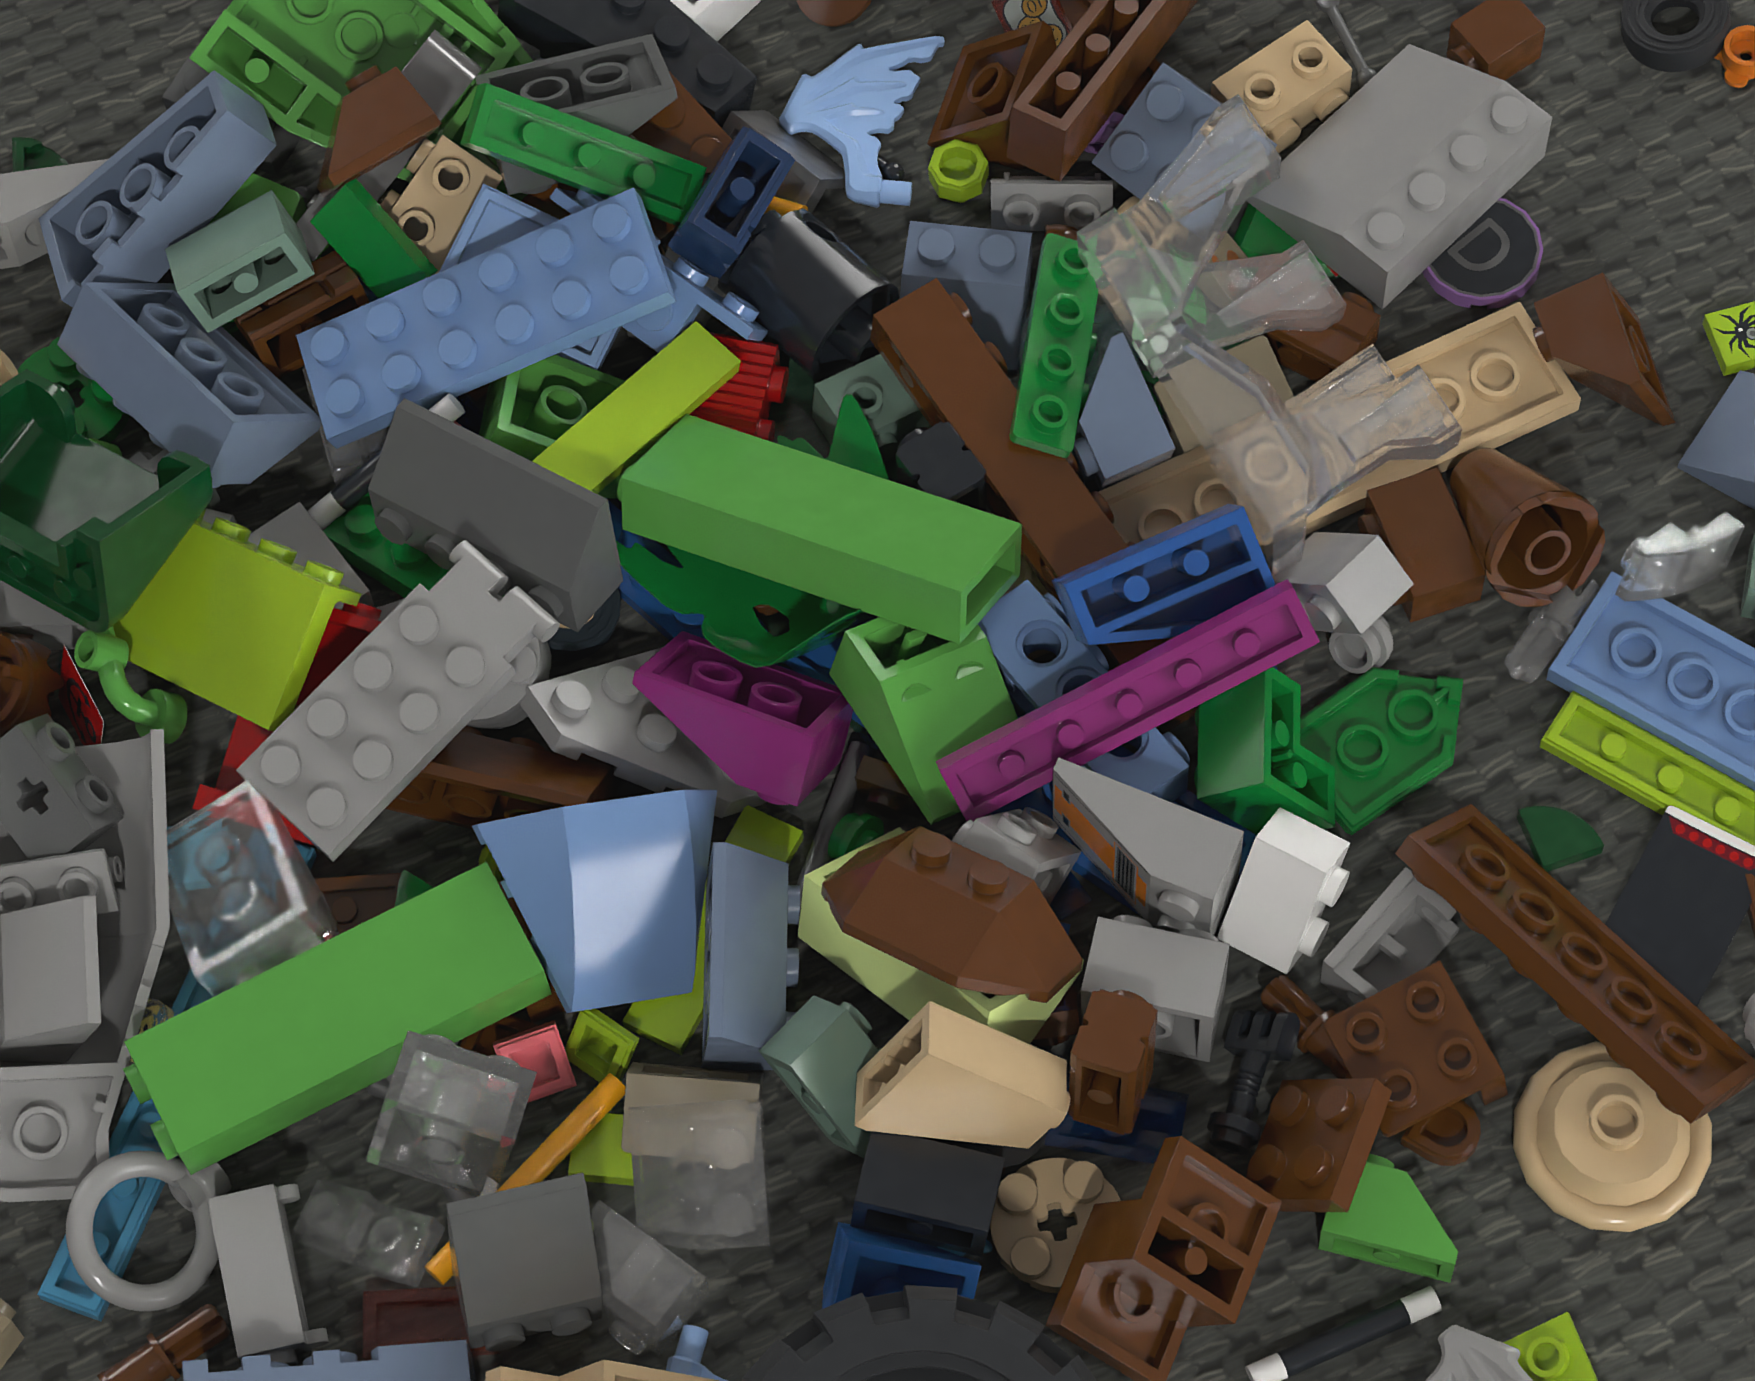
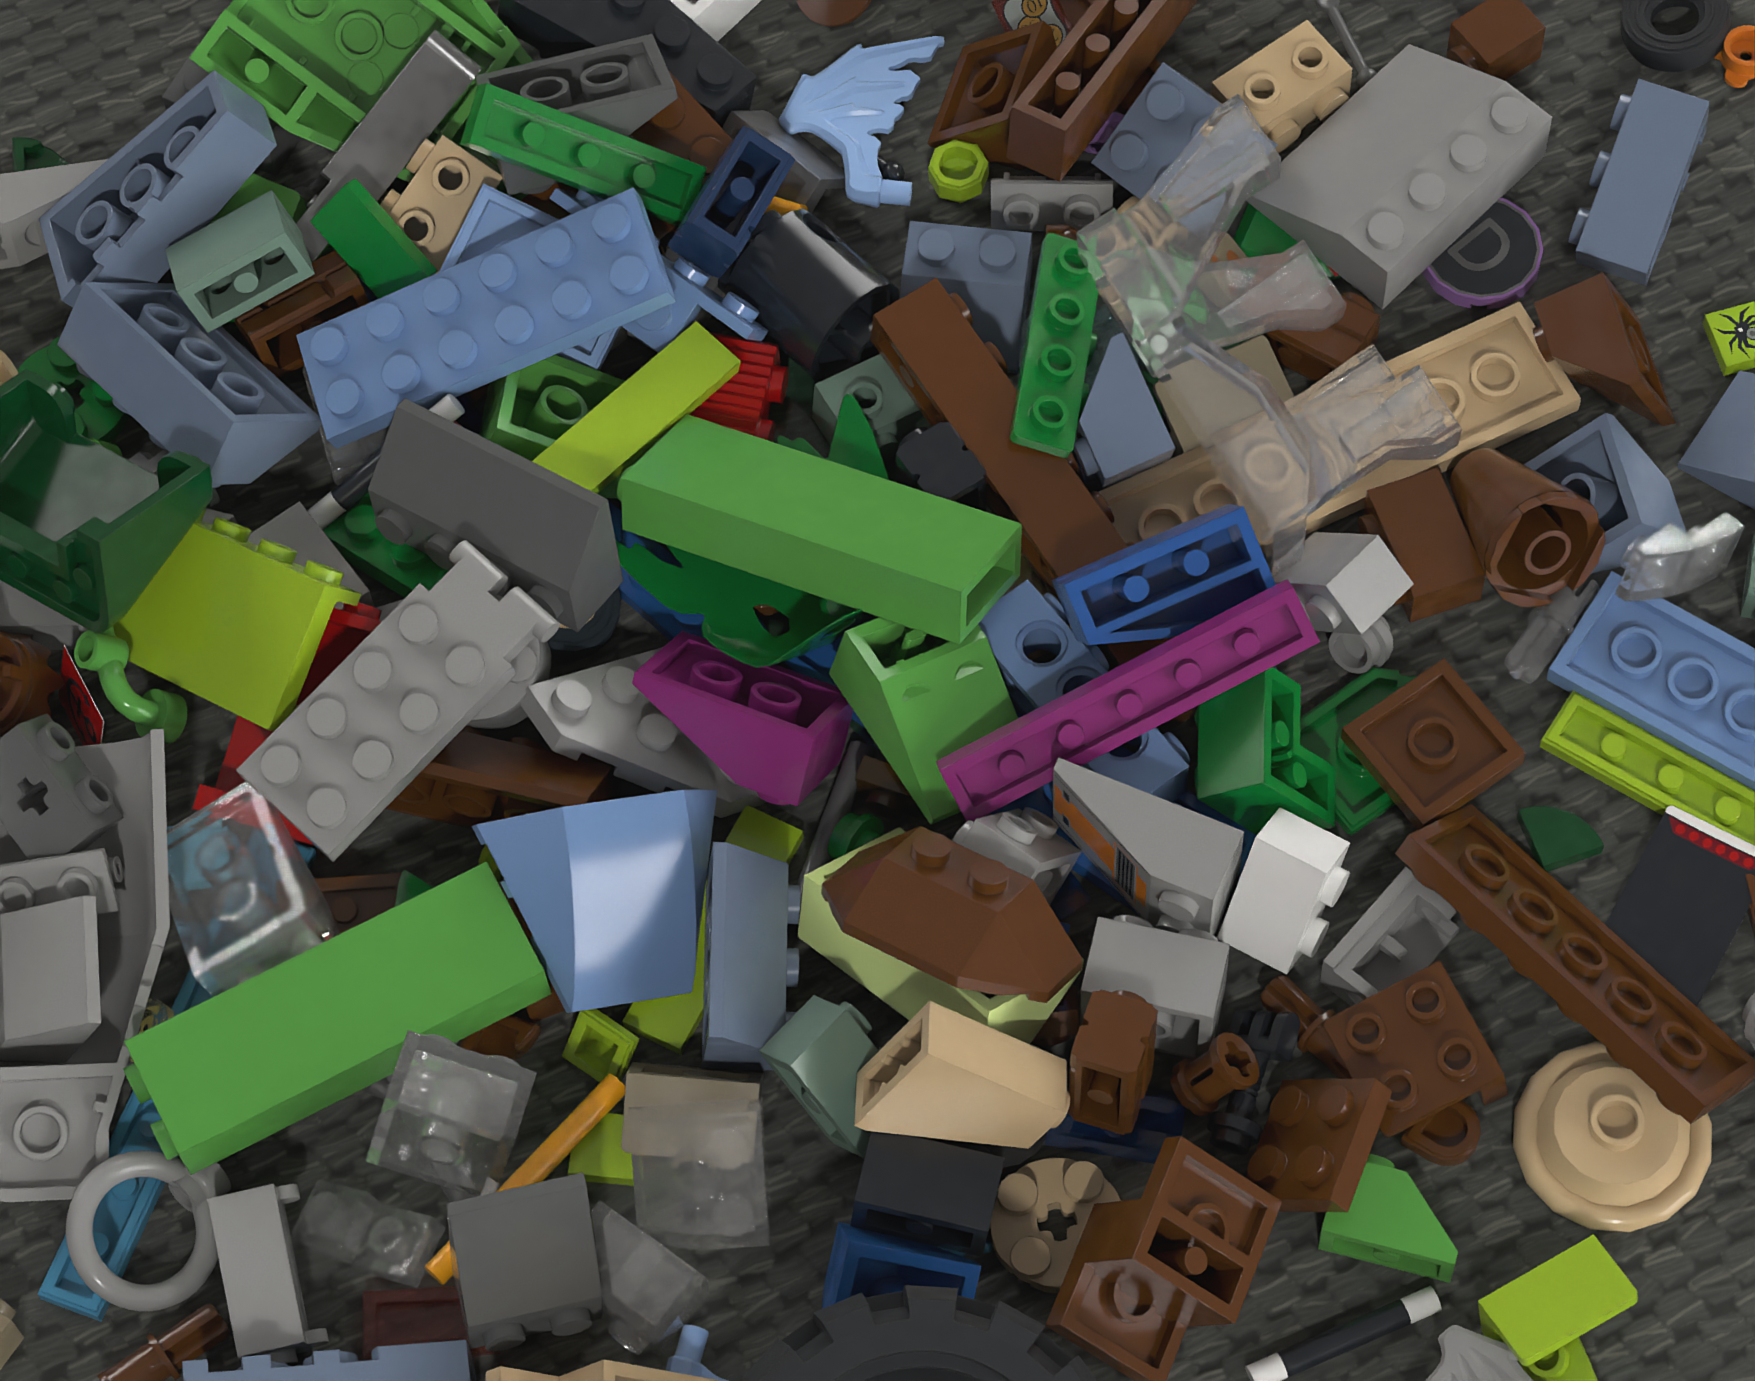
(373, 125): reddish brown slope -> none
(542, 1052): coral tile -> none
(1214, 1074): none -> reddish brown bush
(1432, 745): none -> reddish brown plate
(1557, 1301): none -> lime panel
(1617, 480): none -> sand blue slope
(1639, 181): none -> sand blue wedge

